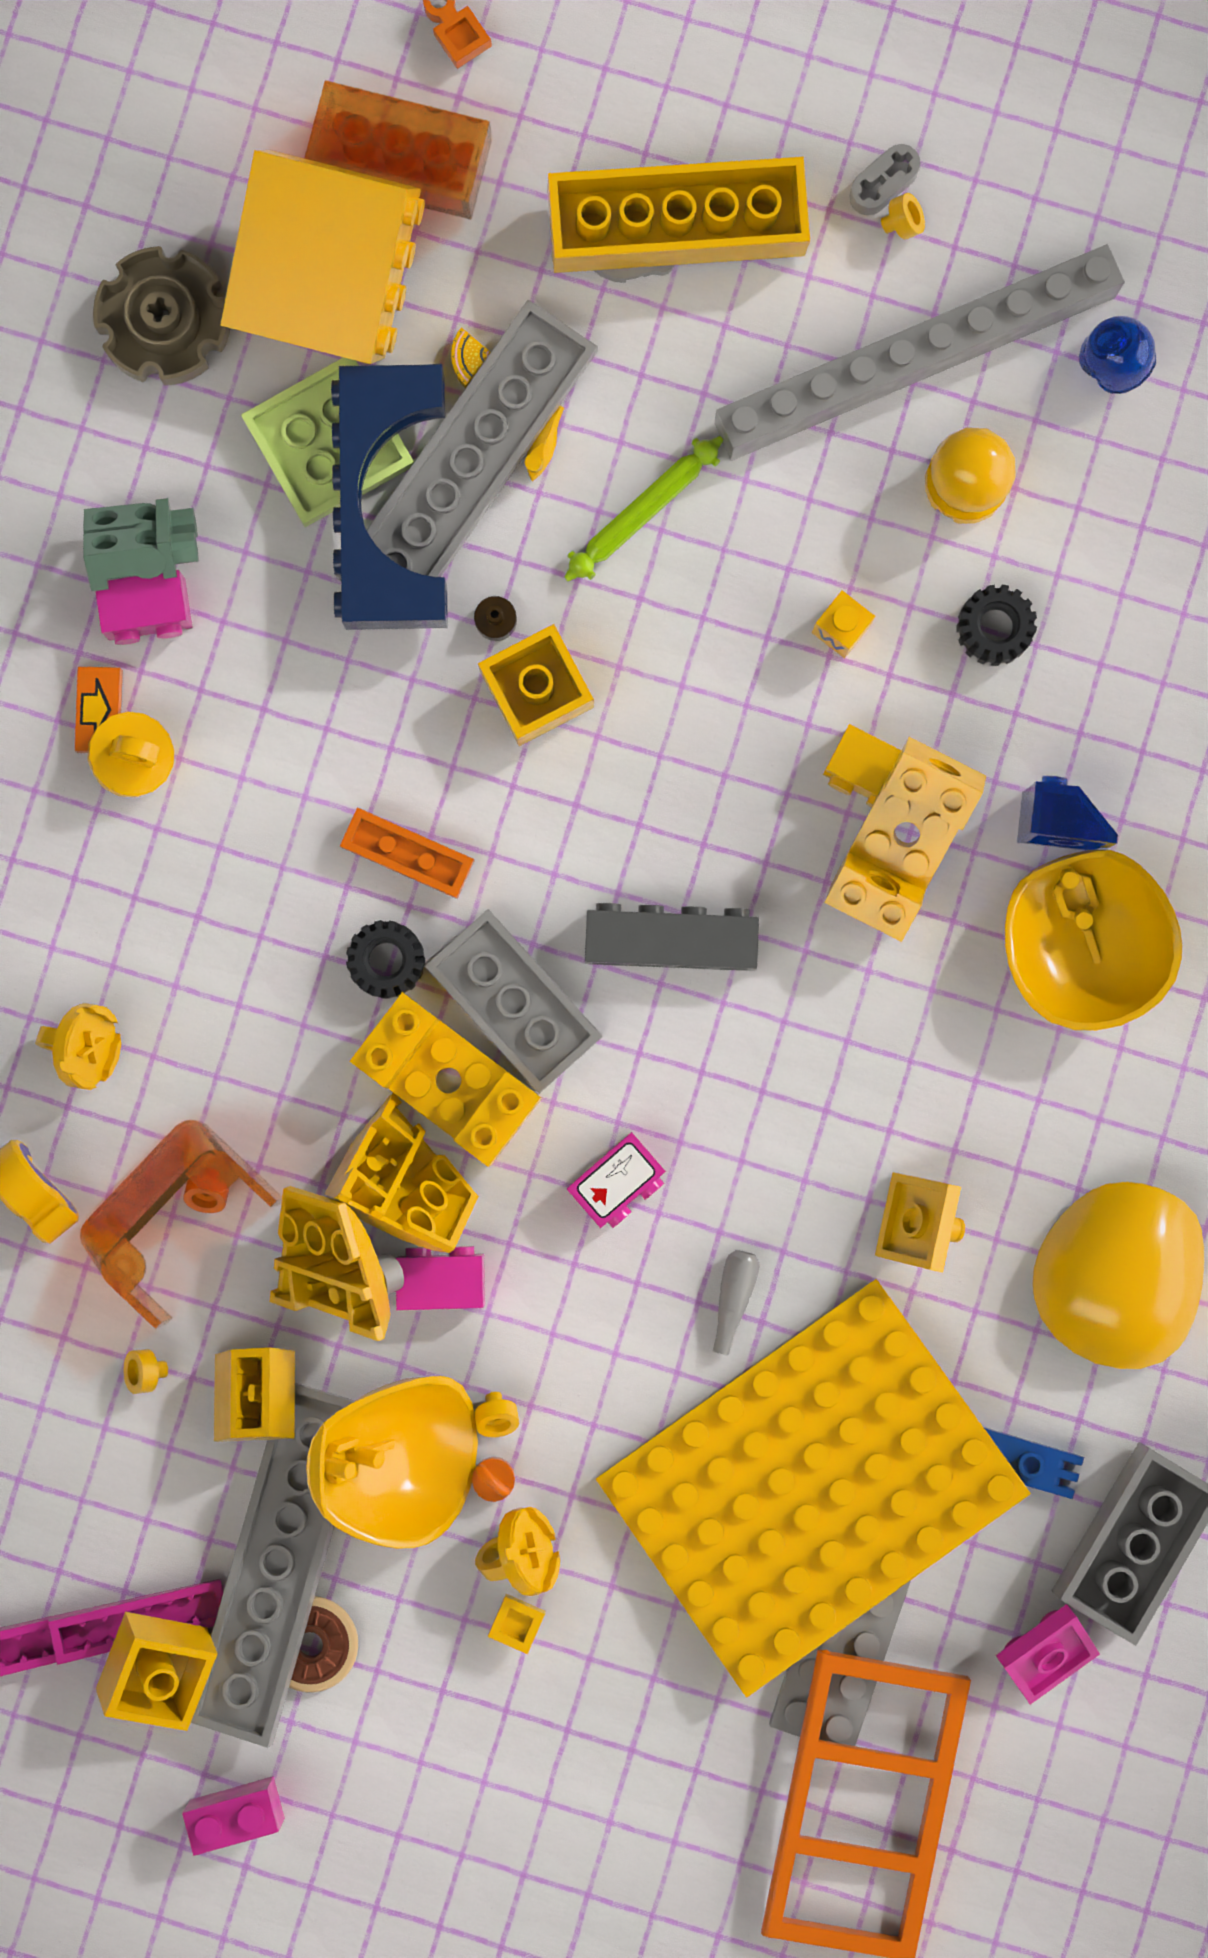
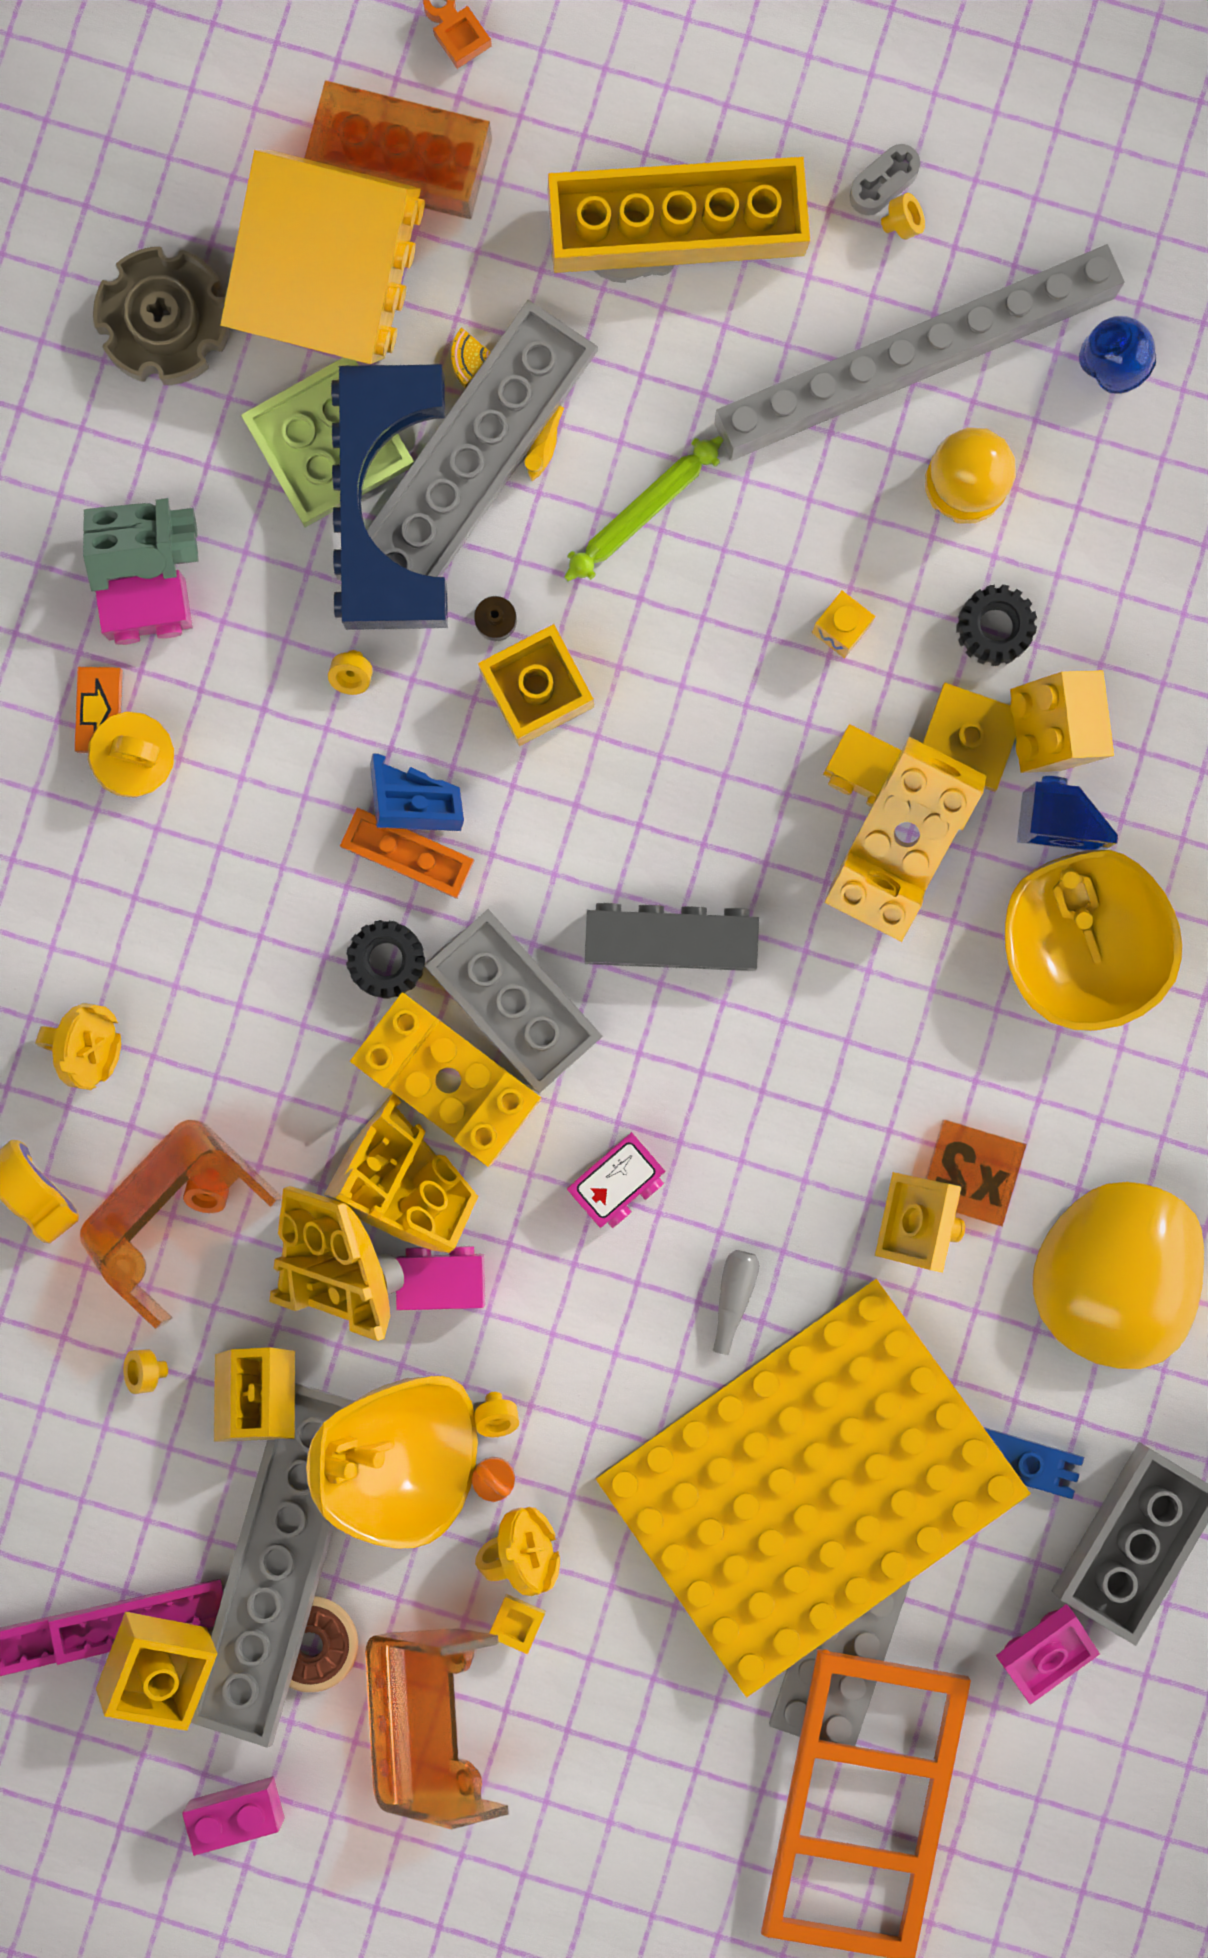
(350, 673): none -> yellow tile
(413, 799): none -> blue wing
(416, 1728): none -> clear orange windscreen
(972, 731): none -> yellow plate
(980, 1165): none -> clear orange tile
(1061, 721): none -> yellow brick

